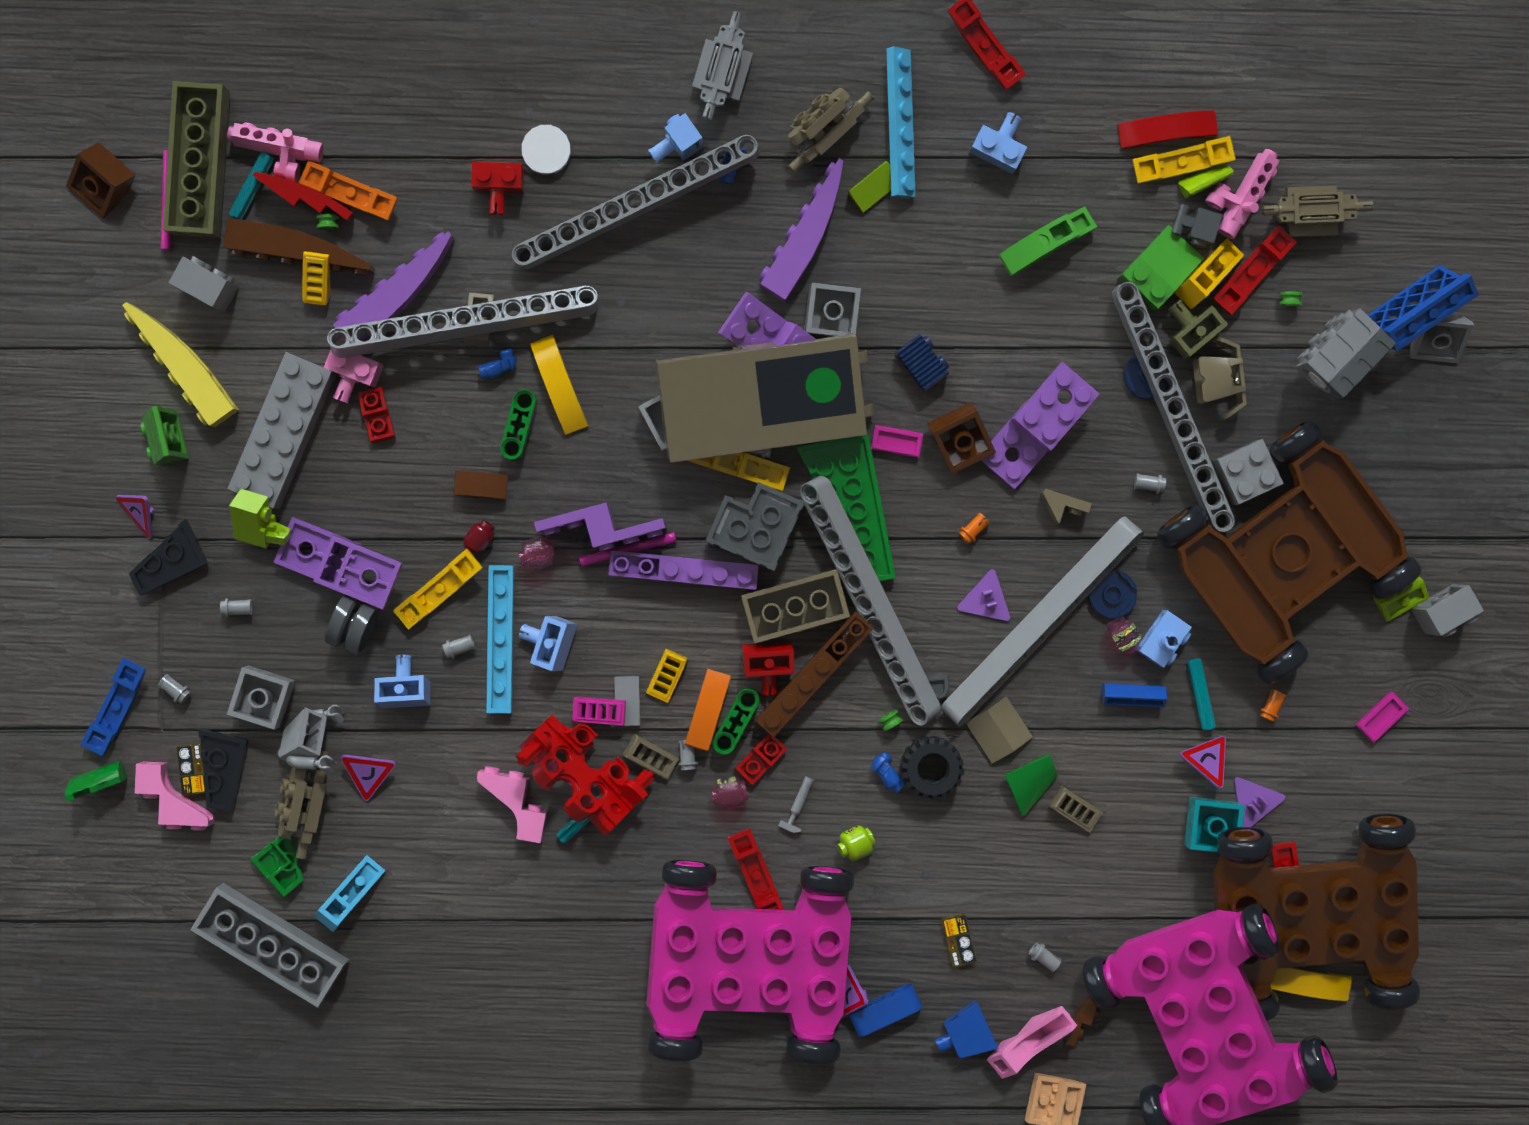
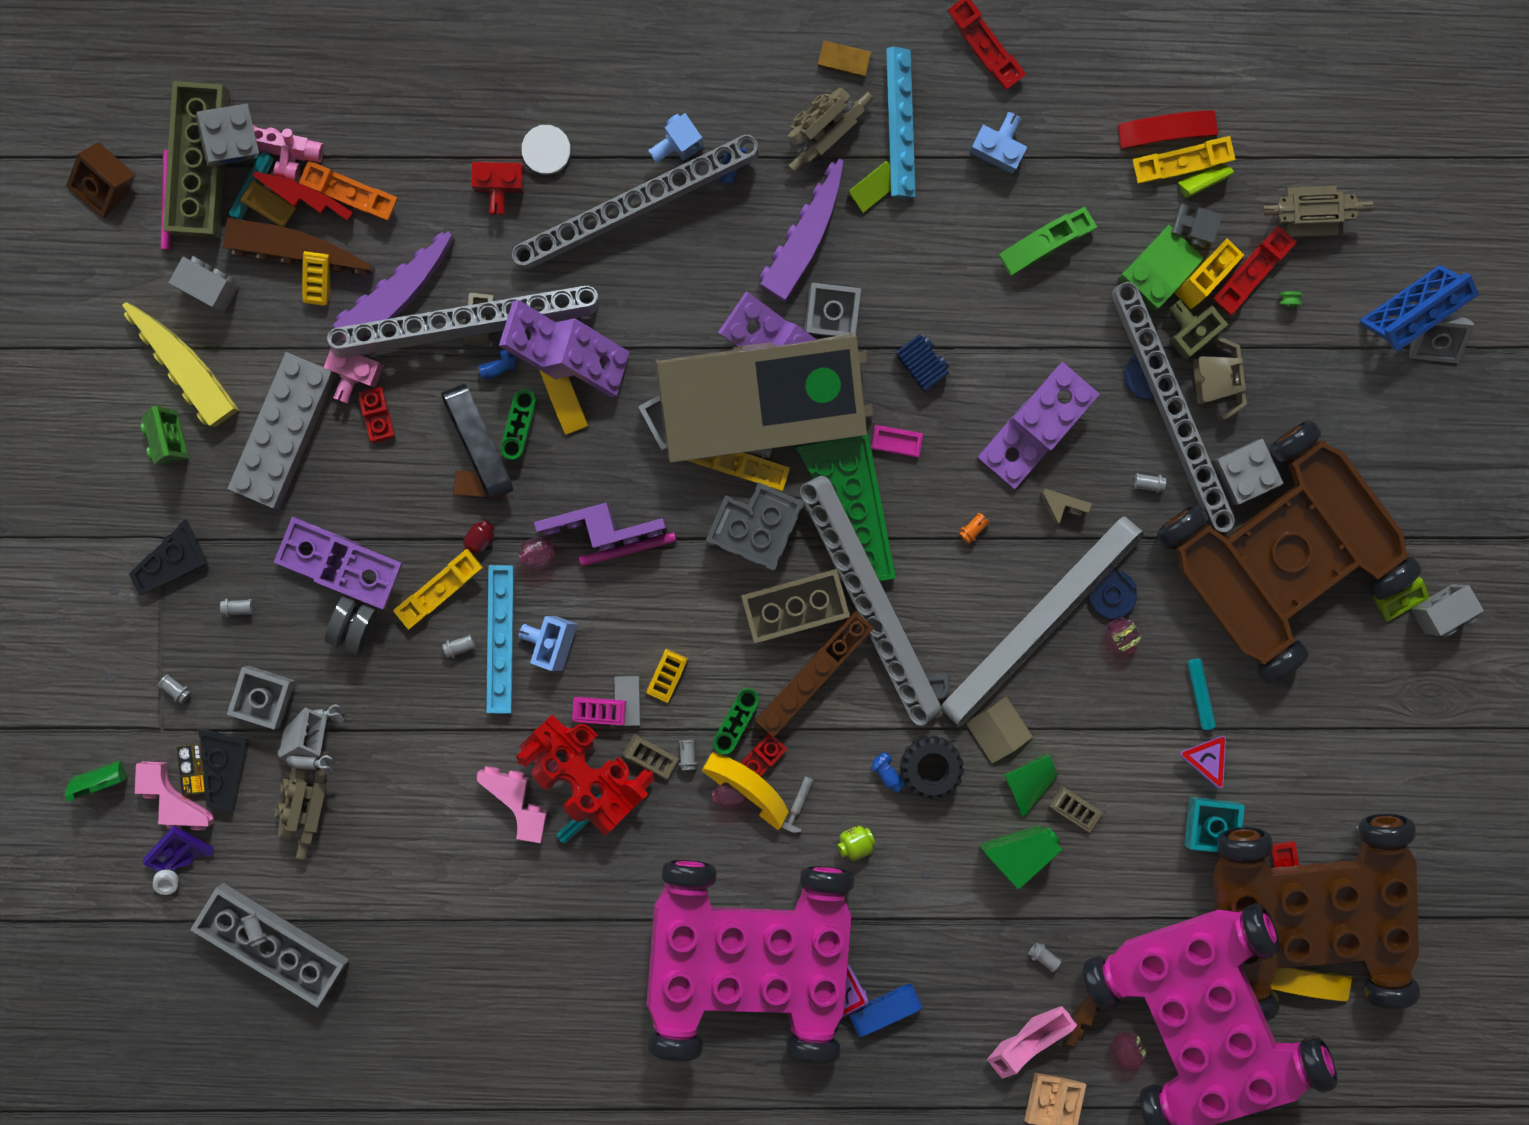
(115, 707): blue slope -> none
(138, 509): piece -> none
(165, 882): none -> white tile
(176, 851): none -> dark purple wing
(227, 134): none -> light grey brick
(253, 930): none -> light grey pin
(254, 520): lime hinge -> none
(267, 204): none -> pearl gold tile
(279, 865): green slope -> none
(327, 221): bright green bush -> none
(349, 893): medium azure slope -> none
(367, 773): piece -> none
(403, 689): light blue brick -> none
(477, 442): none -> black beam
(564, 348): none -> medium lavender bracket
(684, 570): medium lavender slope -> none
(707, 710): orange slope -> none
(723, 67): light grey piece -> none
(750, 785): none -> yellow slope
(755, 870): red slope -> none
(768, 661): red brick -> none
(844, 59): none -> pearl gold tile
(890, 720): bright green bush -> none
(958, 939): tile -> none
(961, 437): reddish brown slope -> none
(967, 1032): blue torso -> none
(986, 599): medium lavender piece -> none
(1023, 852): none -> green slope
(1128, 1050): none -> clear pink head
(1134, 695): blue piece -> none
(1164, 639): light blue brick -> none
(1249, 192): bright pink piece -> none
(1257, 800): medium lavender piece -> none
(1273, 705): orange pin -> none
(1343, 353): light grey piece -> none
(1382, 717): dark pink tile -> none

